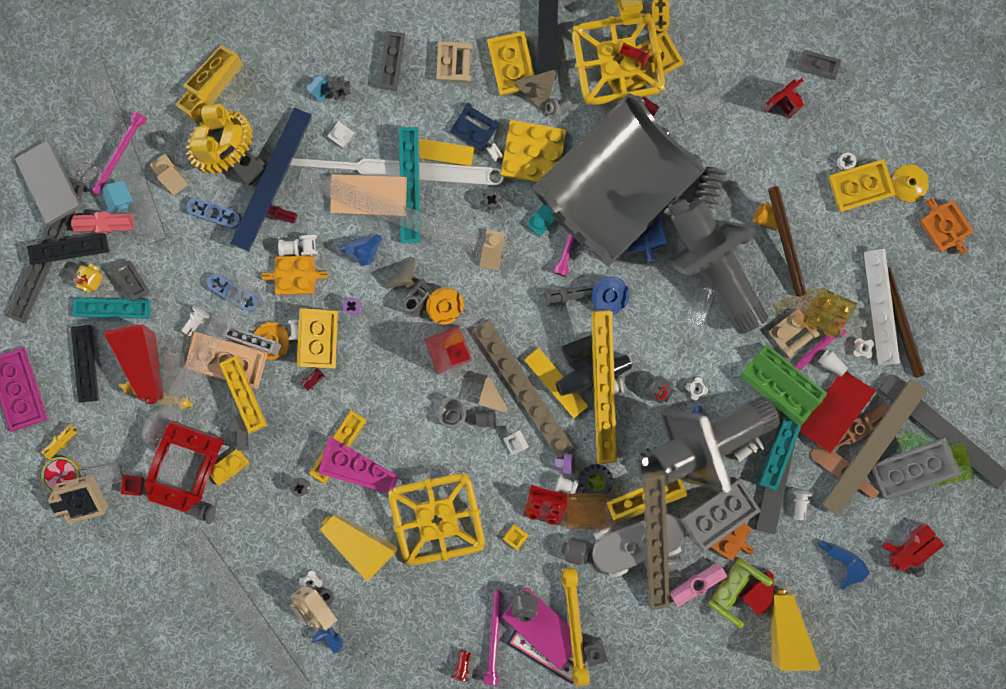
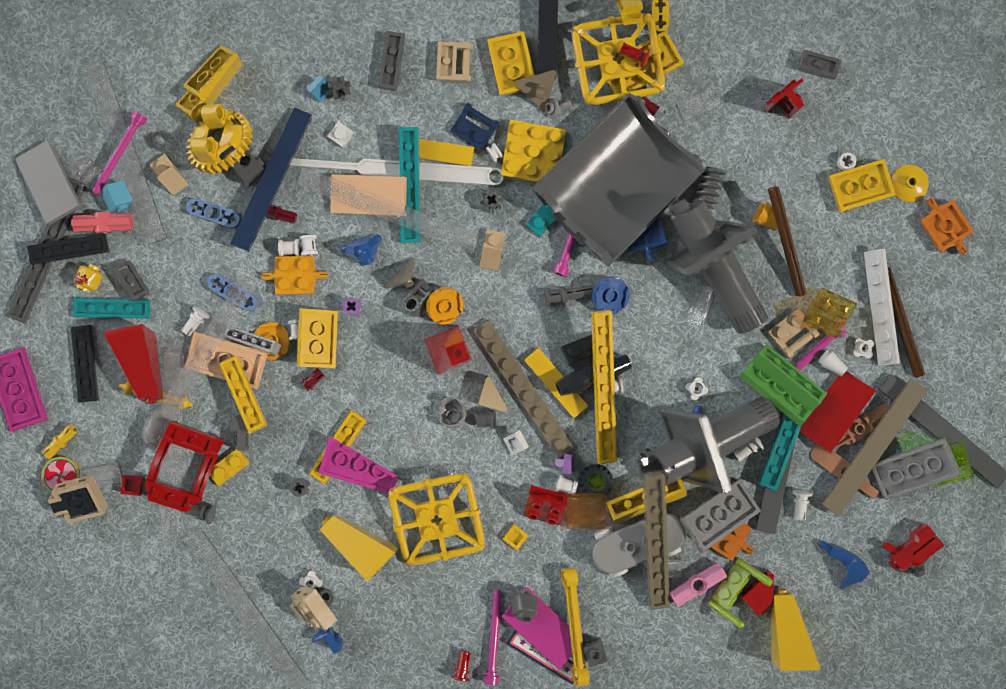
(576, 551): dark grey head -> none
(659, 389): dark grey head -> none

